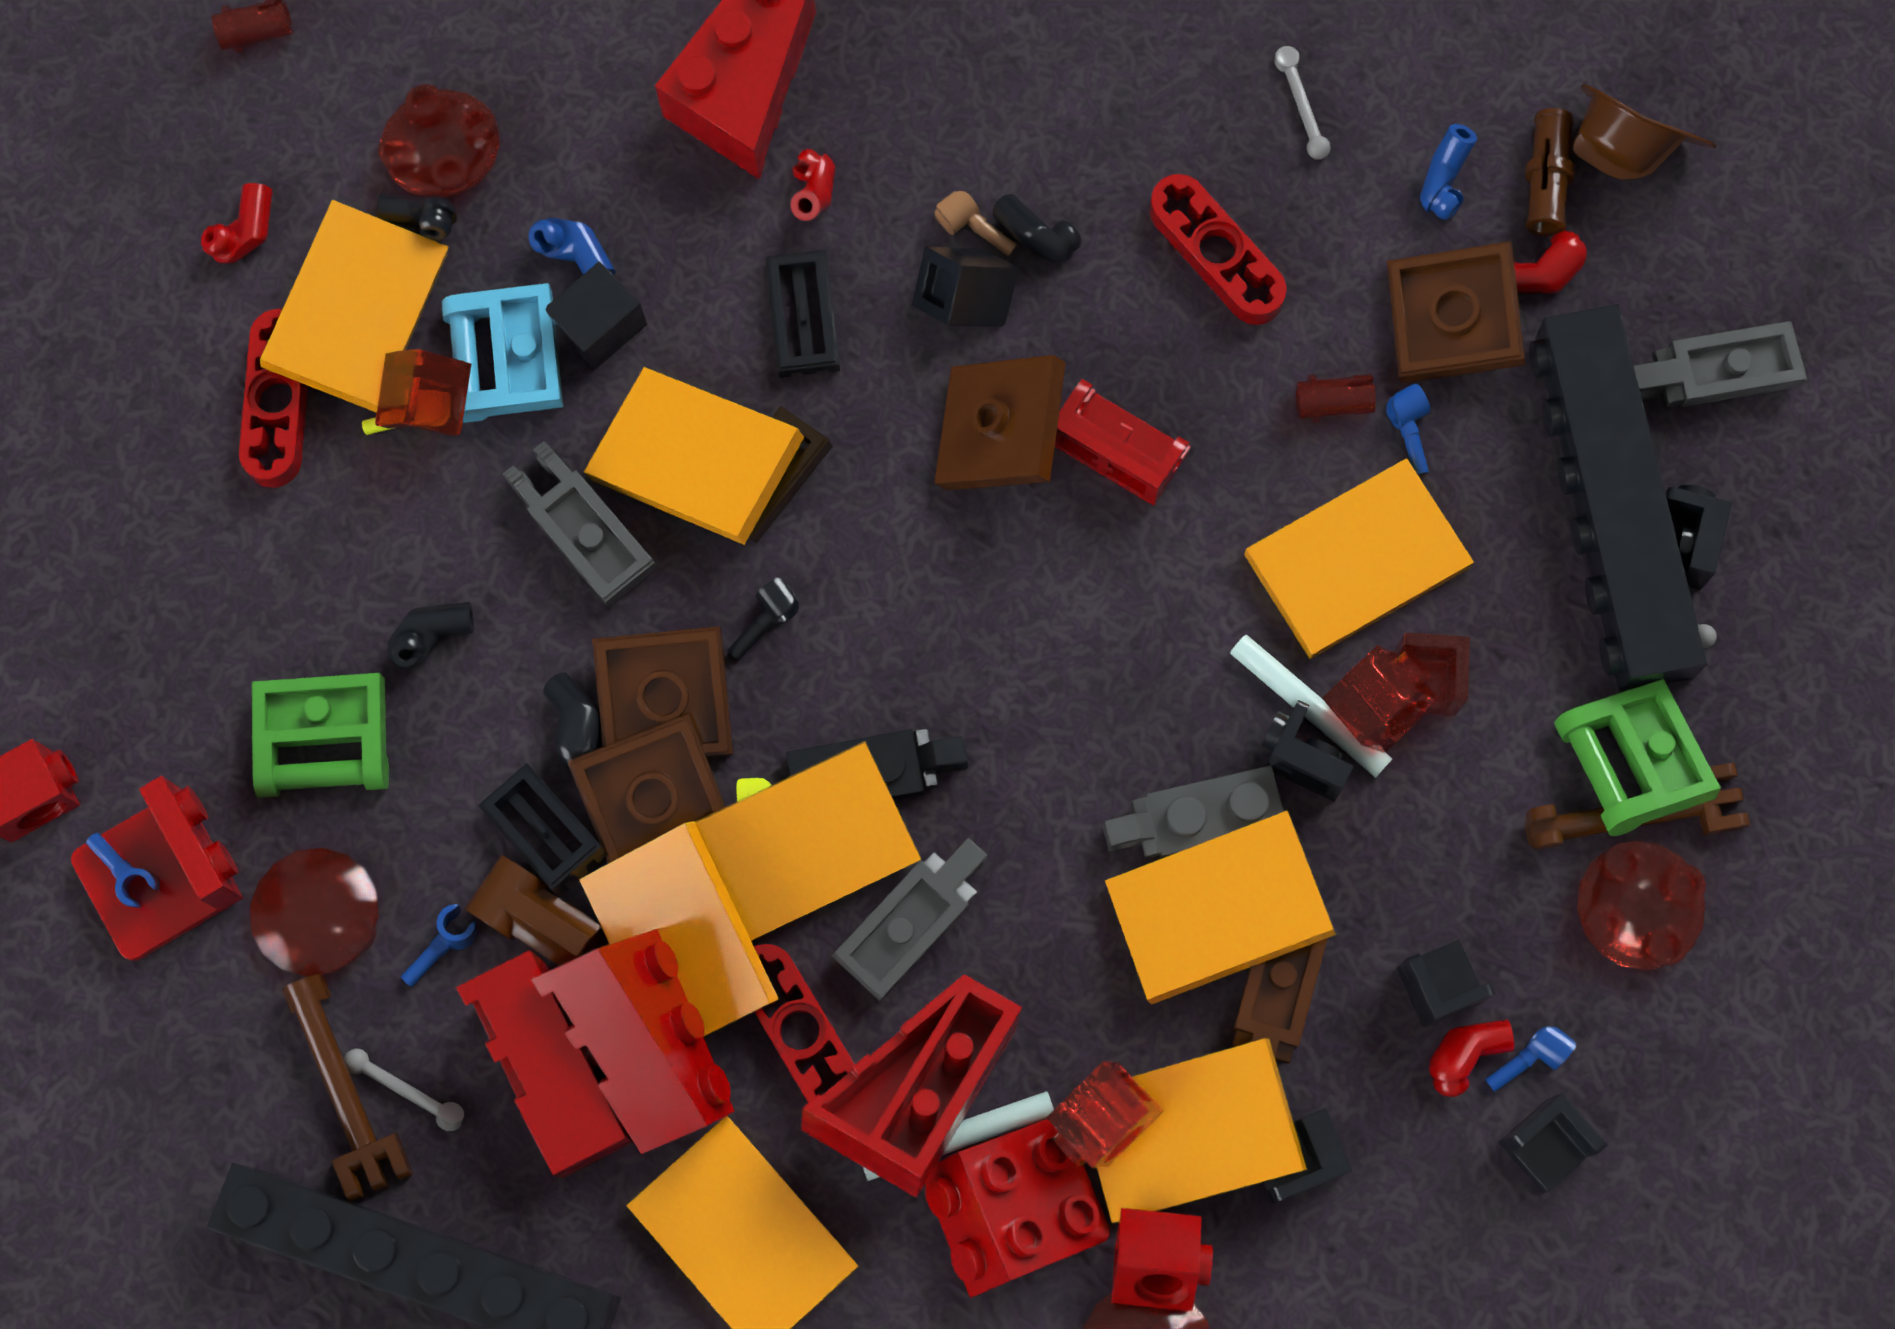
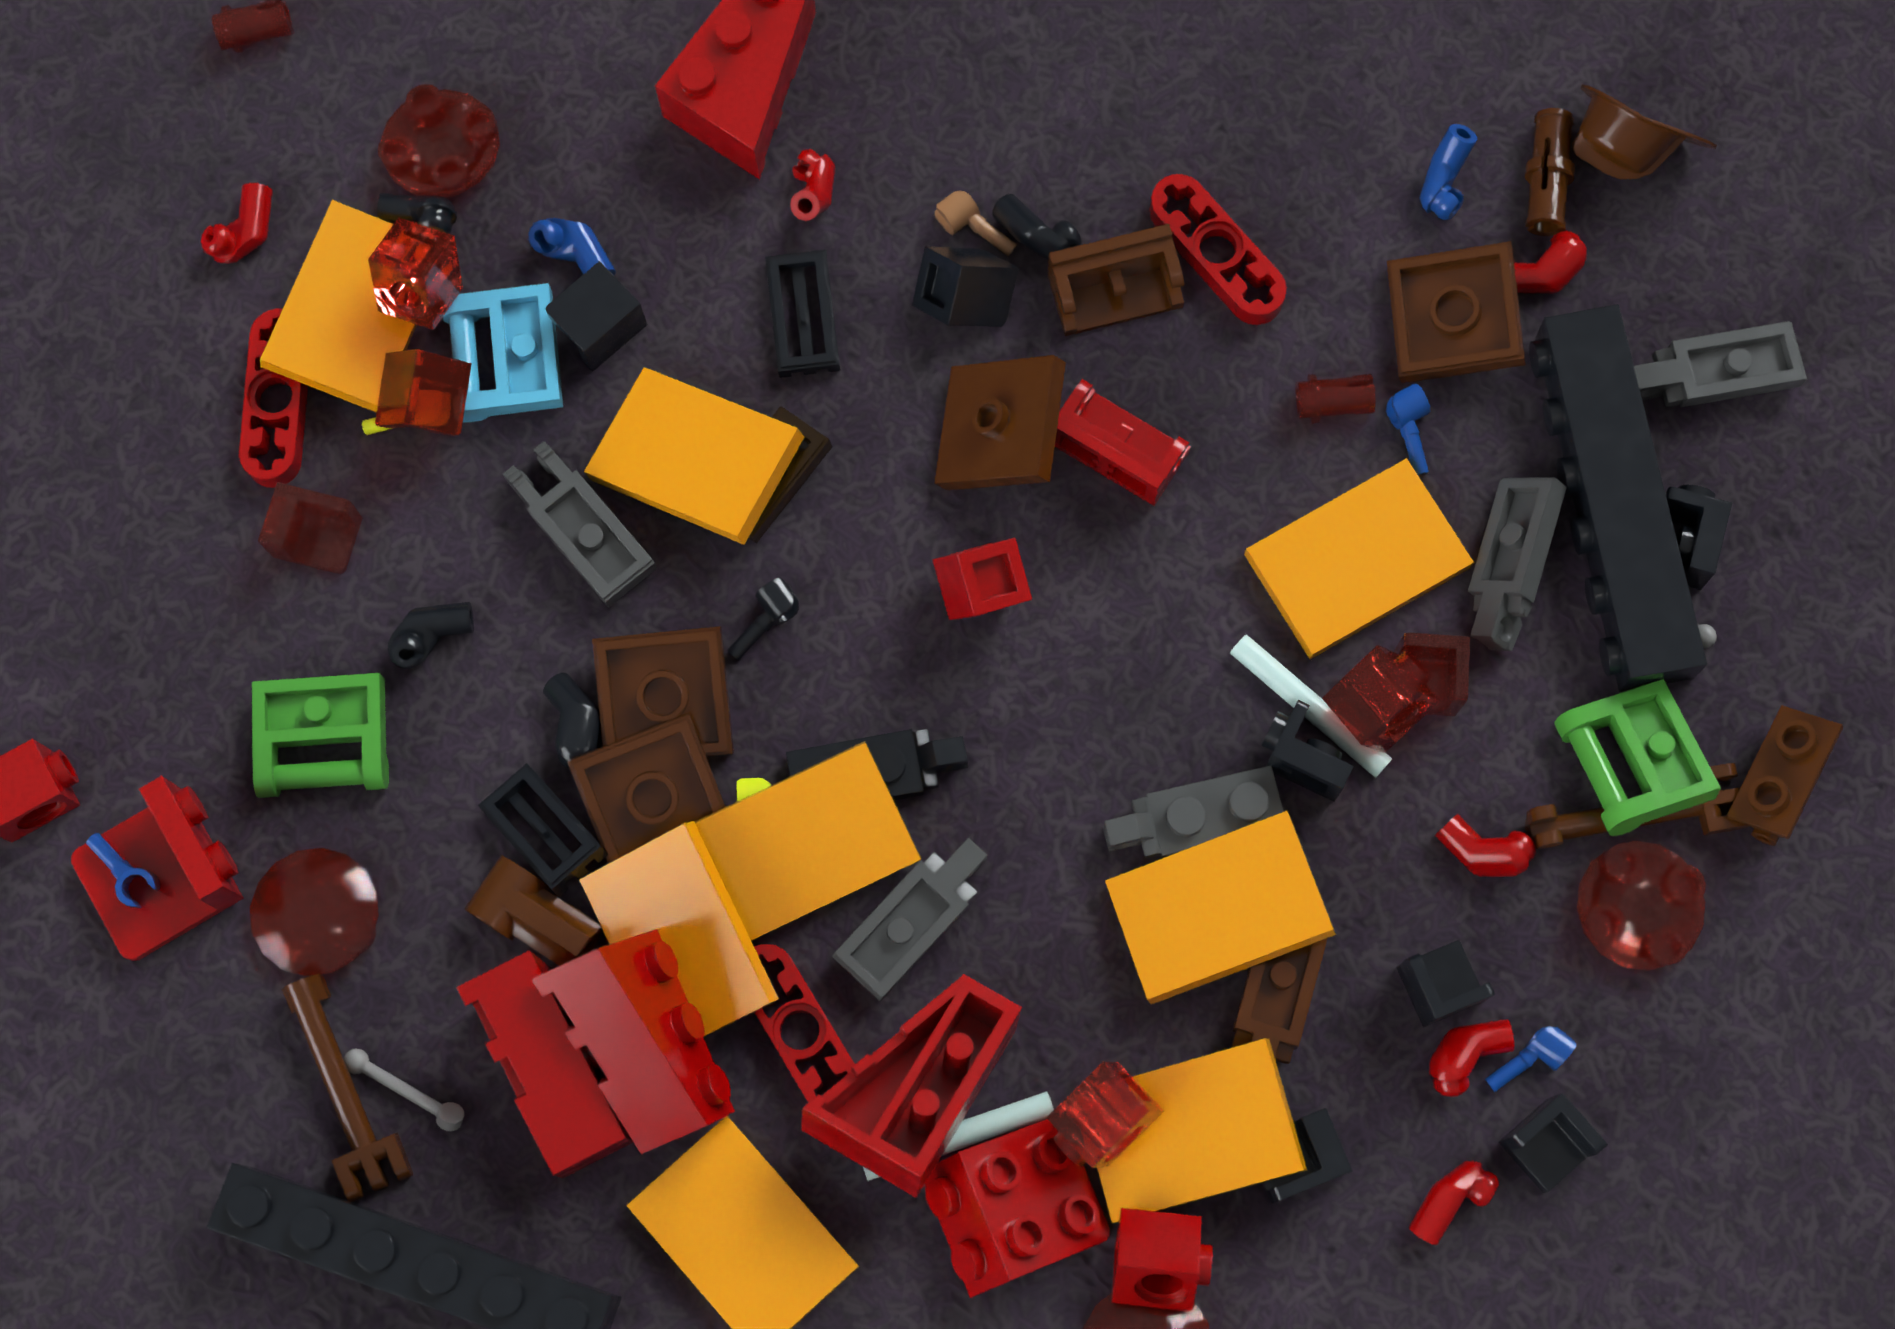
(310, 528): none -> clear red panel
(415, 273): none -> clear red brick
(440, 944): blue hand -> none
(982, 579): none -> red brick
(1116, 280): none -> reddish brown hinge
(1287, 61): light grey hinge -> none
(1448, 1194): none -> red arm
(1487, 855): none -> red arm
(1513, 557): none -> dark grey hinge
(1784, 774): none -> reddish brown hinge

